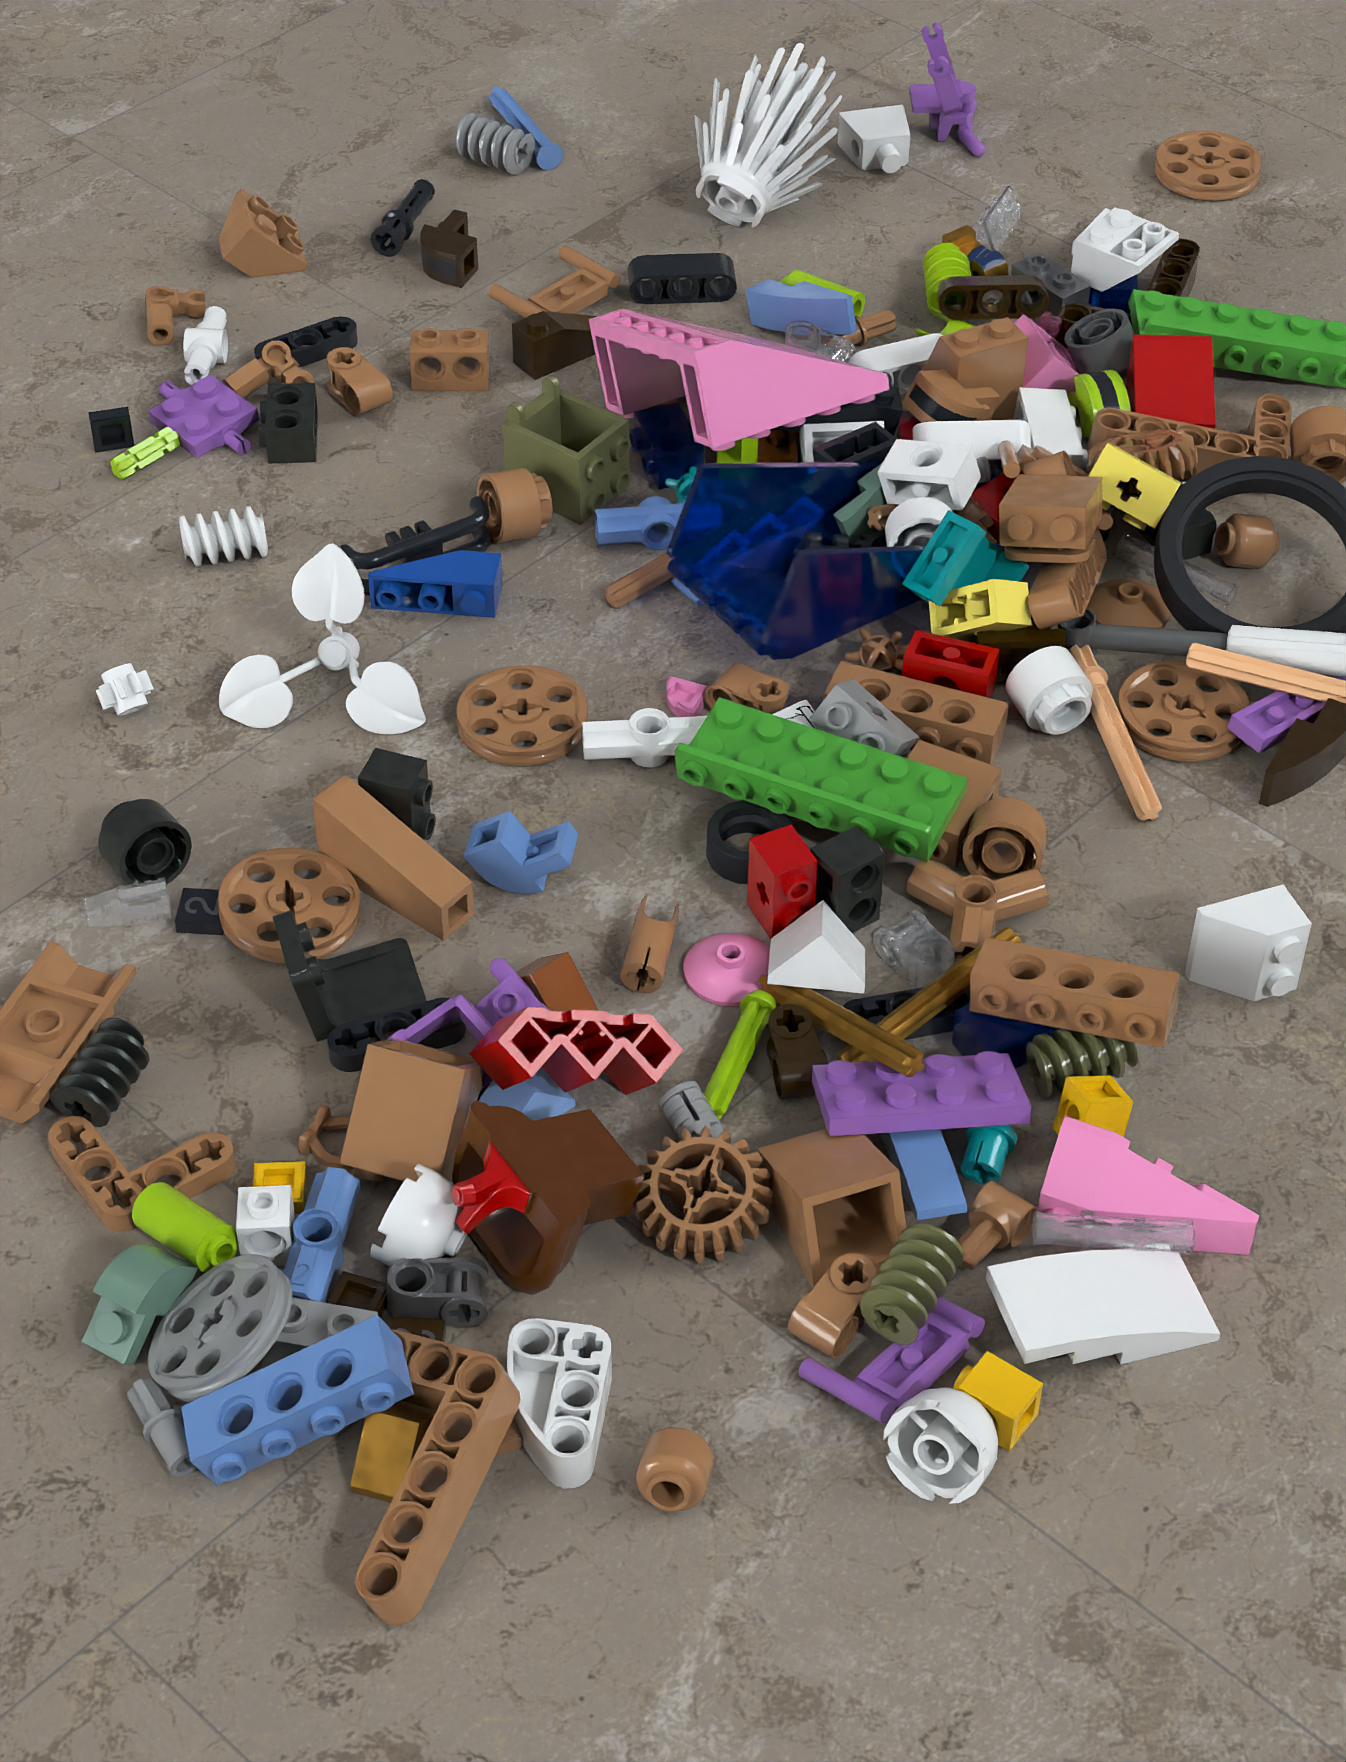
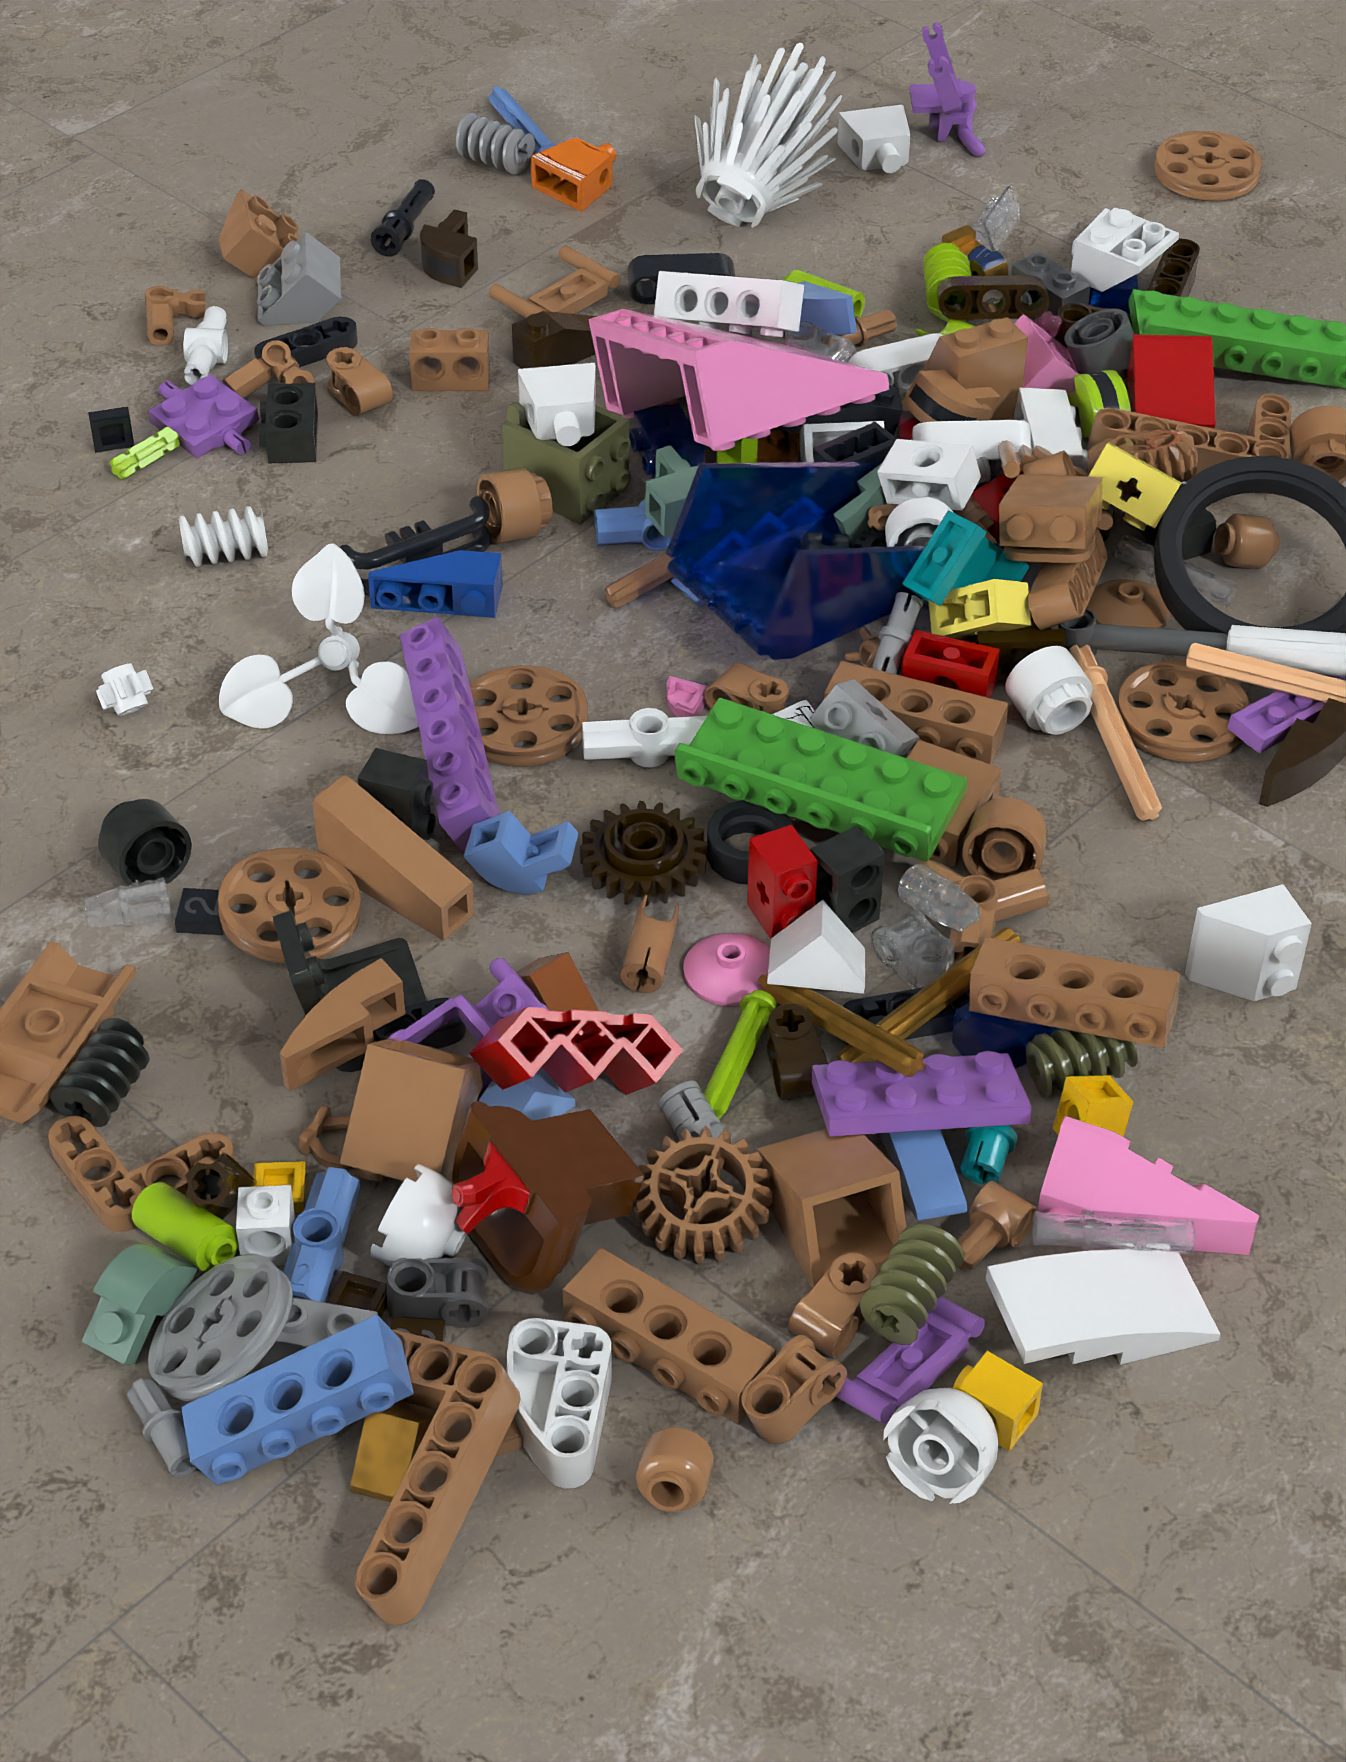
(217, 1184): none -> dark brown piece
(299, 284): none -> light grey slope
(342, 1024): none -> medium nougat slope
(448, 729): none -> medium lavender brick
(559, 401): none -> white torso
(574, 172): none -> orange torso
(642, 1310): none -> medium nougat brick
(643, 853): none -> dark brown gear
(668, 490): none -> sand green brick
(705, 301): none -> white brick
(795, 1387): none -> medium nougat piece
(897, 633): none -> light grey pin
(937, 898): none -> clear hinge

